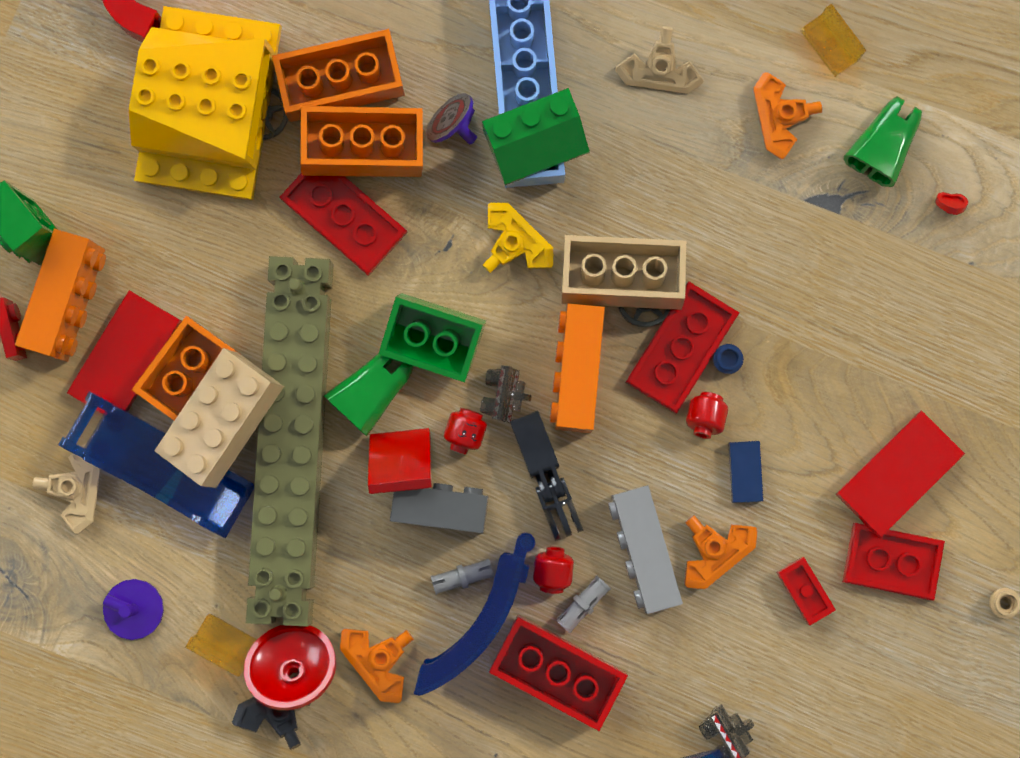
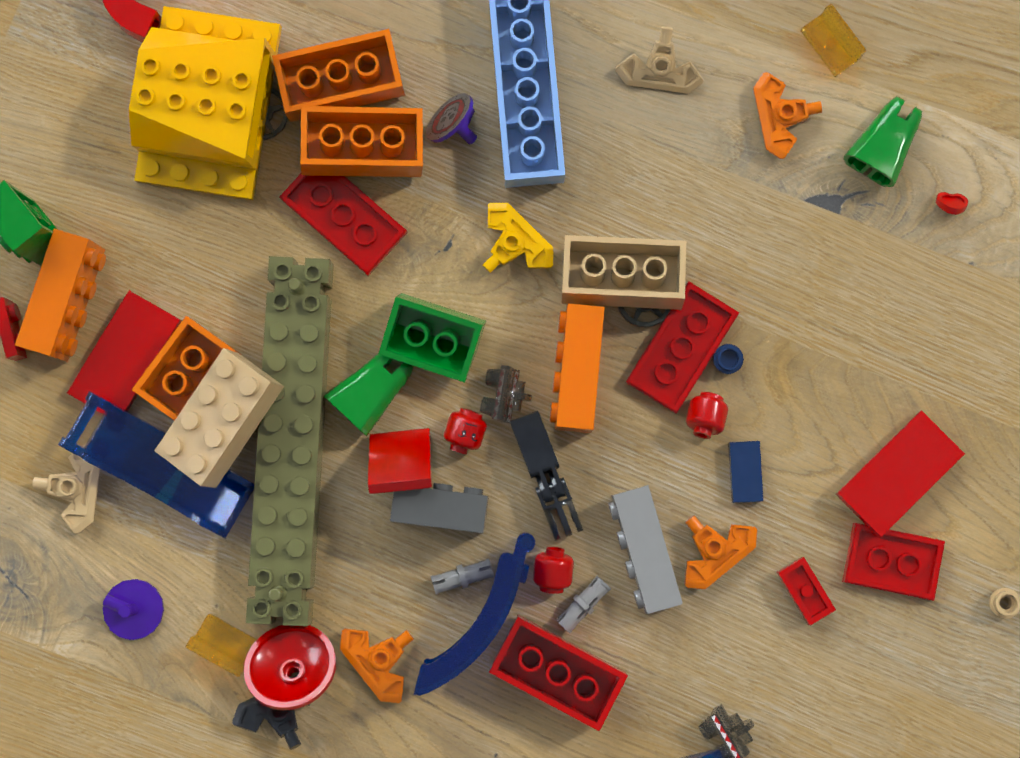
(536, 136): green slope -> none

